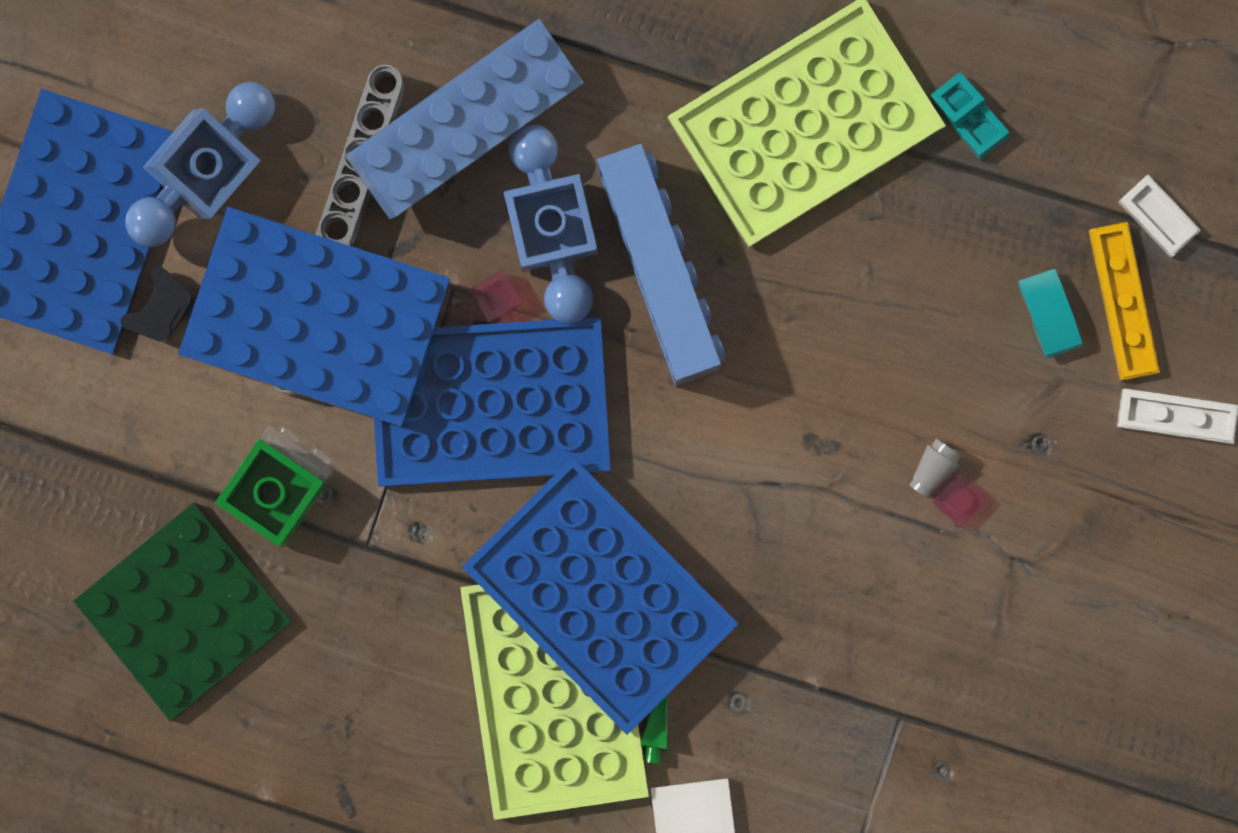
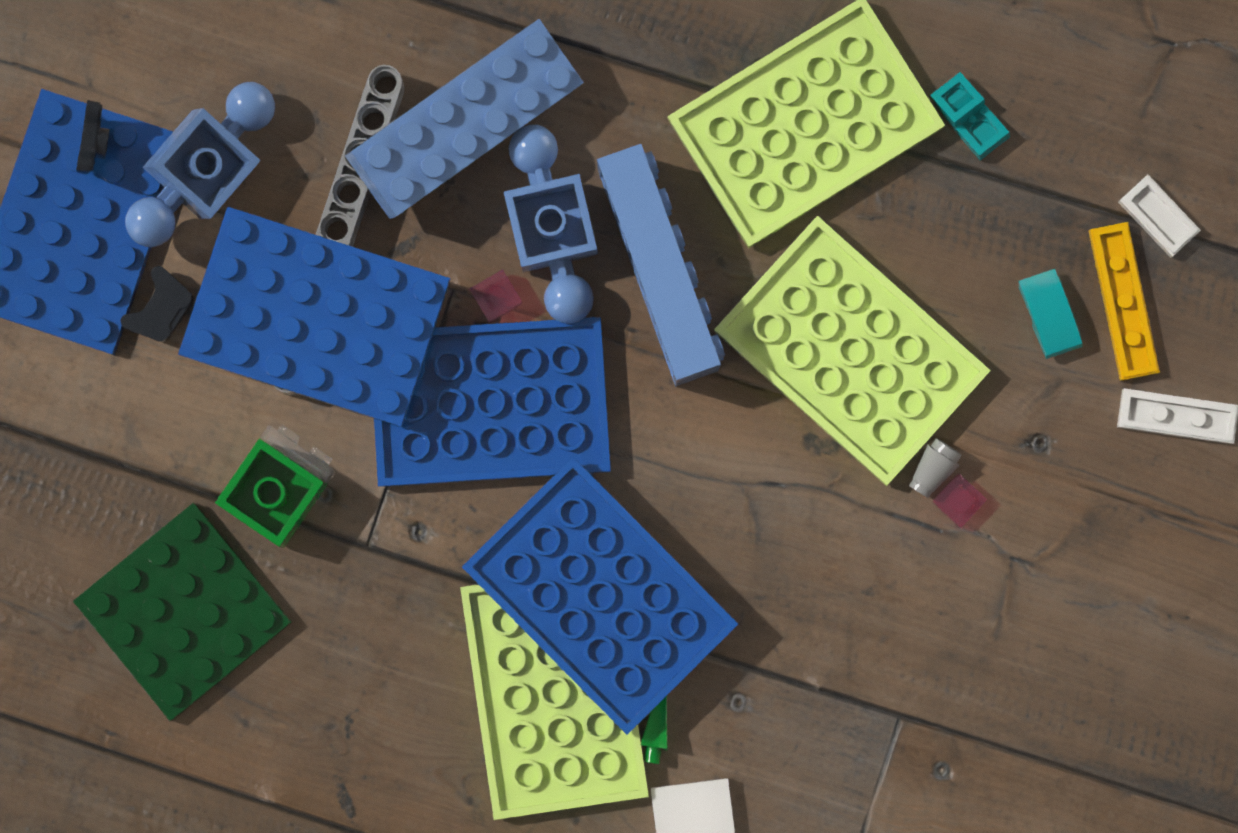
(94, 138): none -> black piece
(851, 350): none -> yellowish green plate

